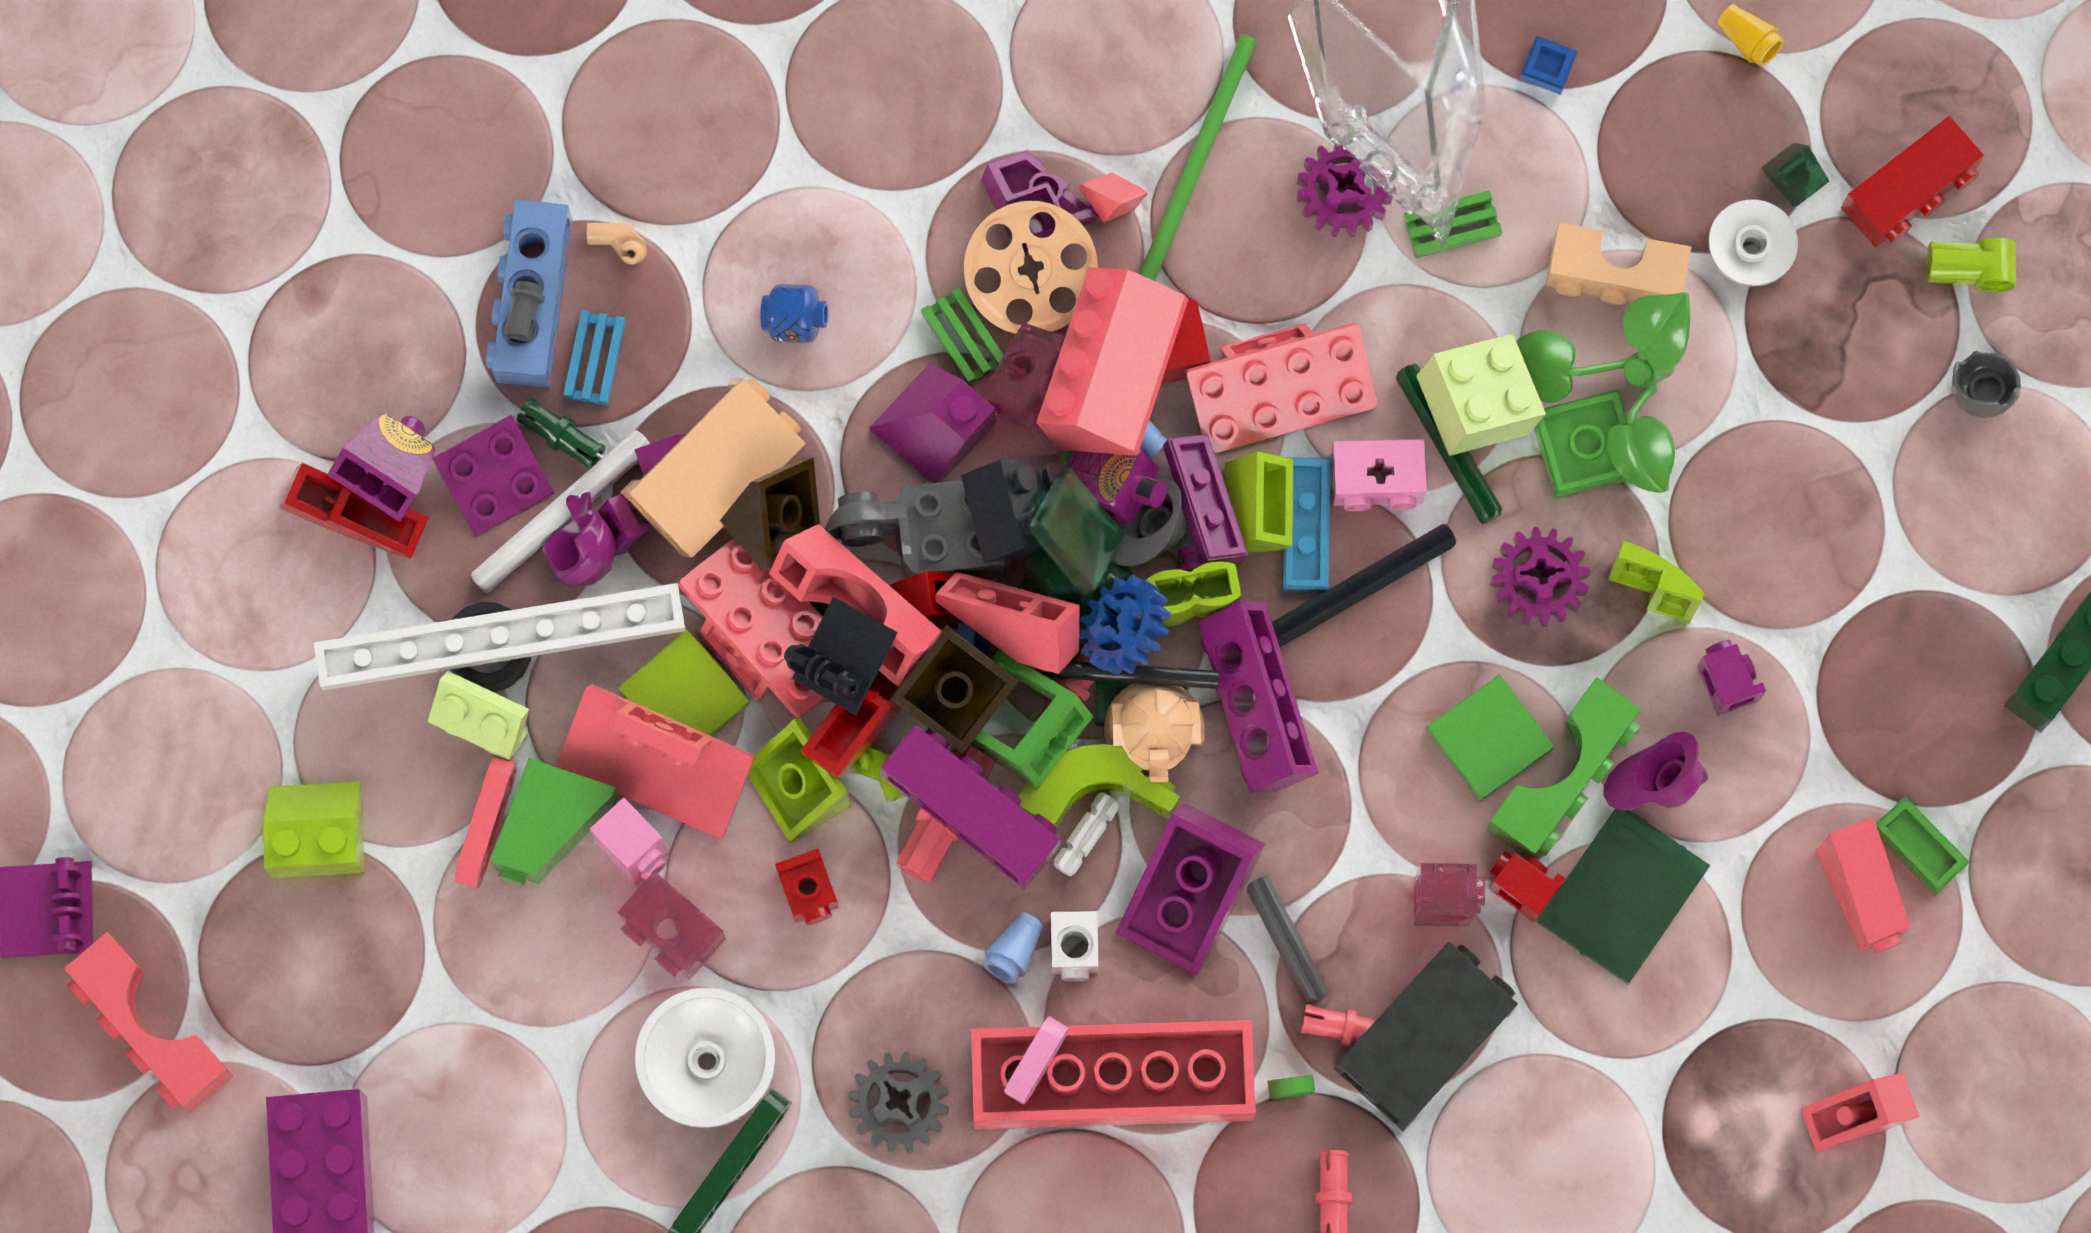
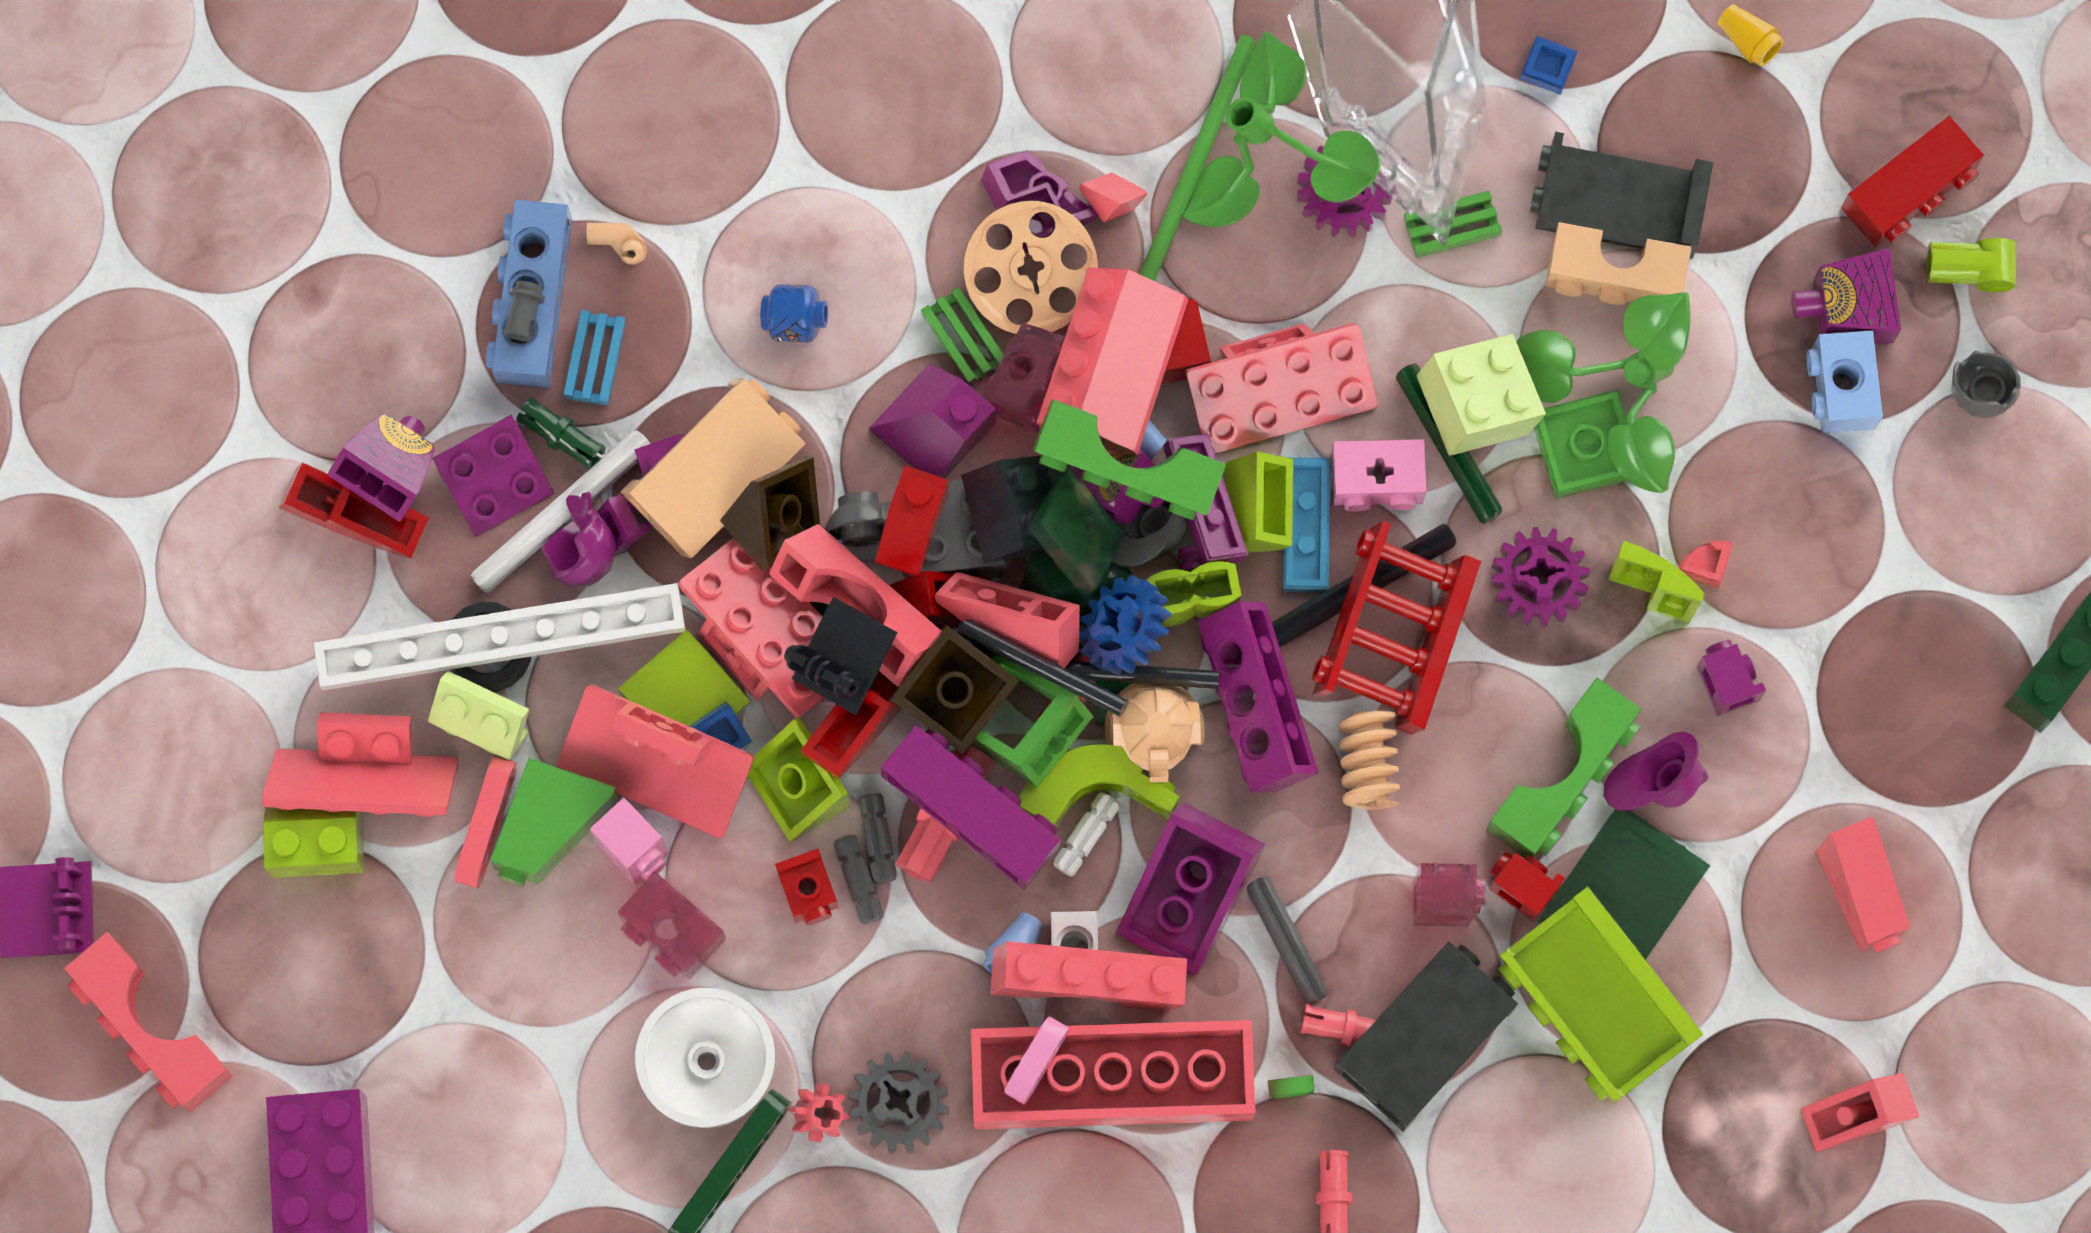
(361, 767): none -> coral bracket
(723, 725): none -> blue tile
(831, 1117): none -> coral gear
(858, 879): none -> dark grey axle
(870, 766): lime arm -> none
(877, 838): none -> dark grey axle
(912, 520): none -> red slope
(1043, 667): none -> black bar
(1073, 439): none -> bright green arch
(1112, 976): none -> coral arch
(1273, 78): none -> bright green plant
(1367, 760): none -> light nougat piece
(1439, 621): none -> red fence
(1490, 738): bright green tile -> none
(1599, 996): none -> lime panel
(1621, 196): none -> pearl dark grey panel
(1707, 563): none -> coral tile
(1756, 223): white dish -> none
(1796, 173): clear green slope -> none
(1853, 297): none -> magenta torso
(1854, 357): none -> light blue brick
(1920, 846): bright green tile -> none

